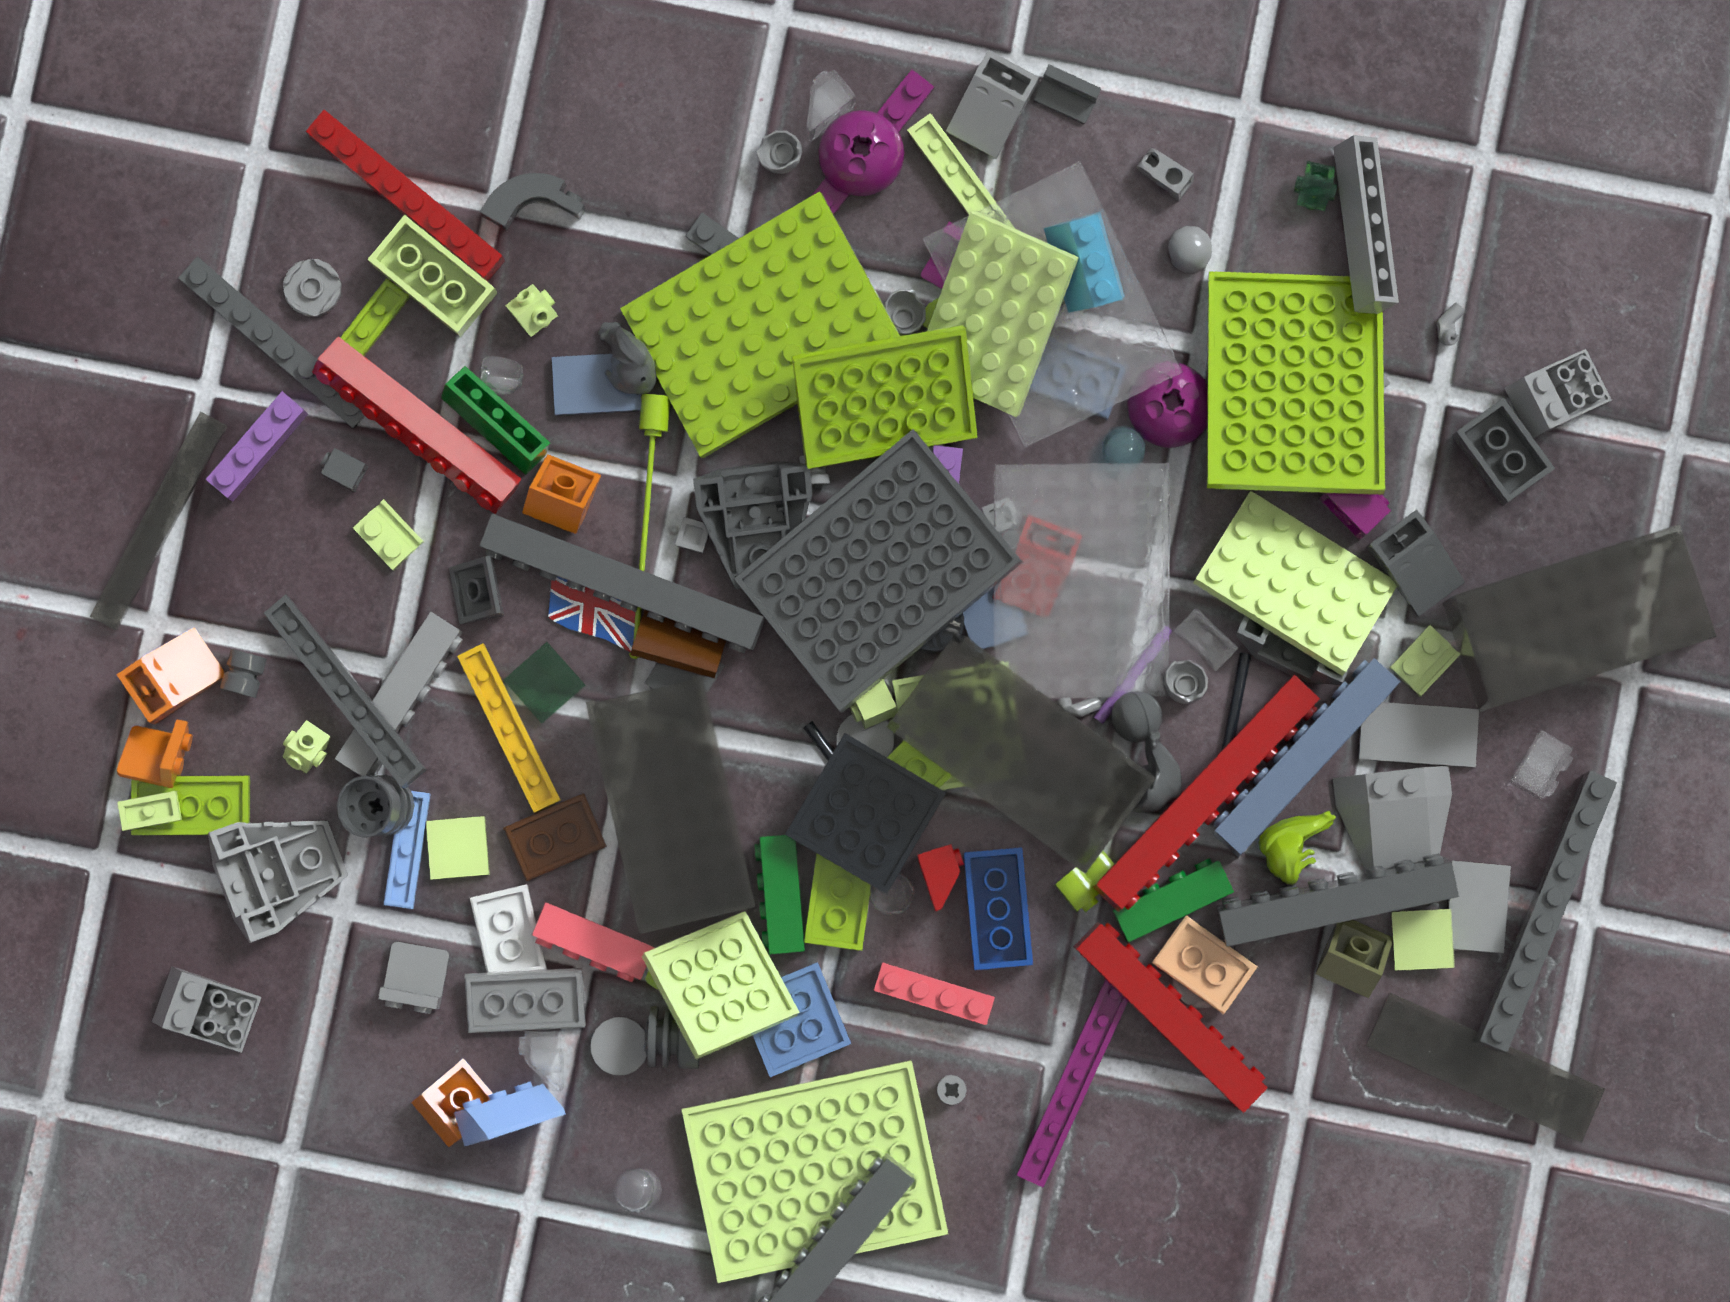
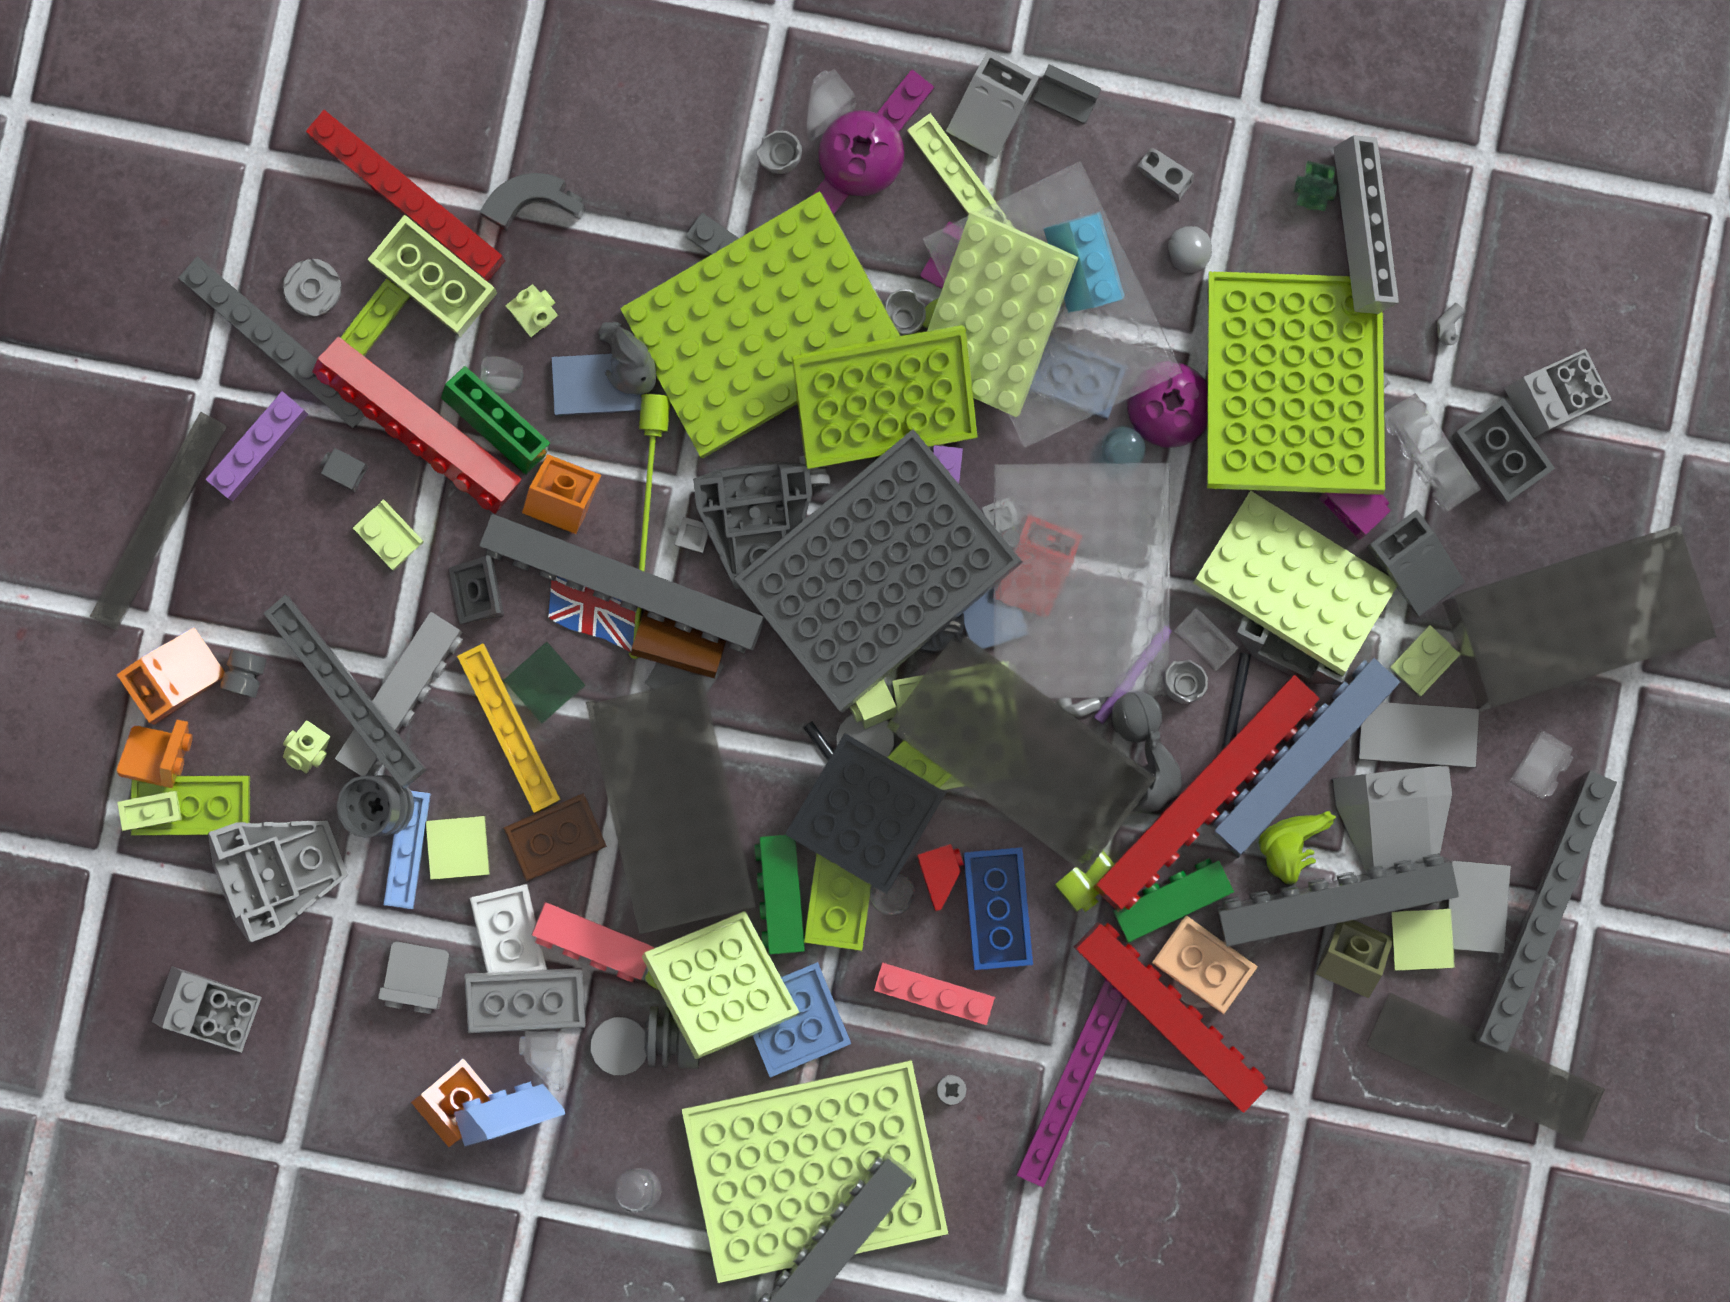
(1431, 452): none -> clear brick

